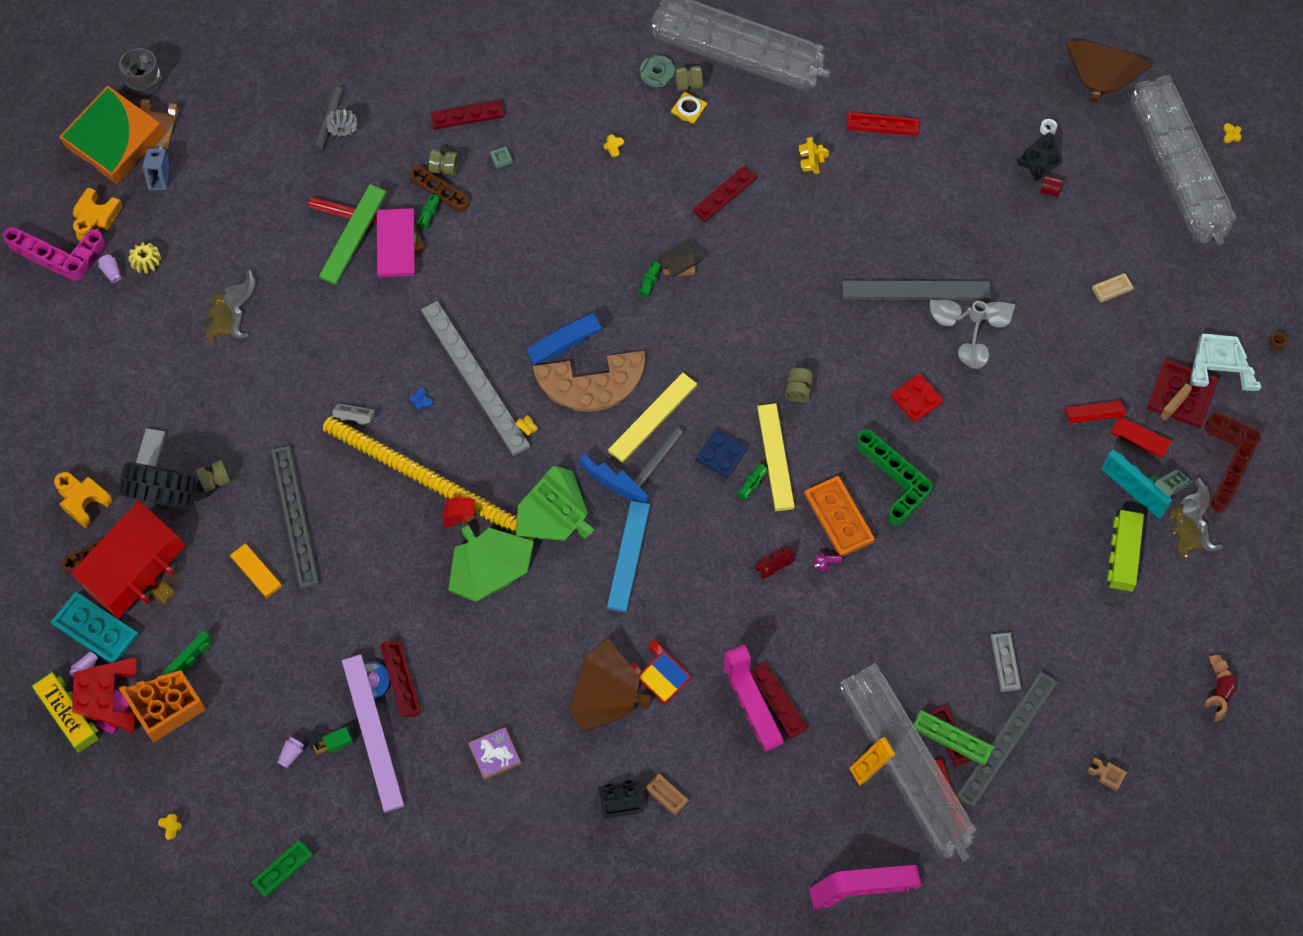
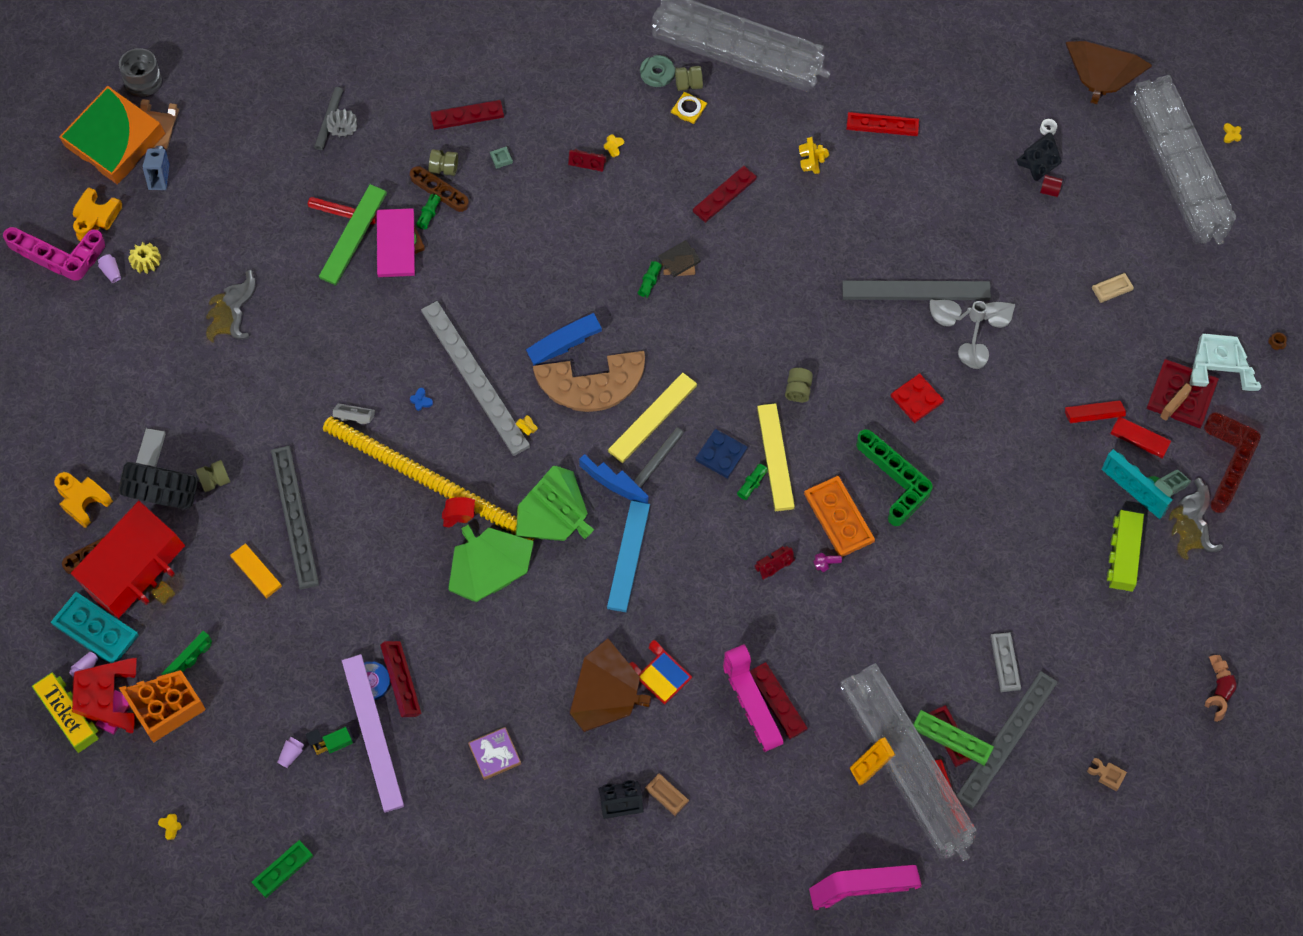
(586, 160): none -> dark red hinge

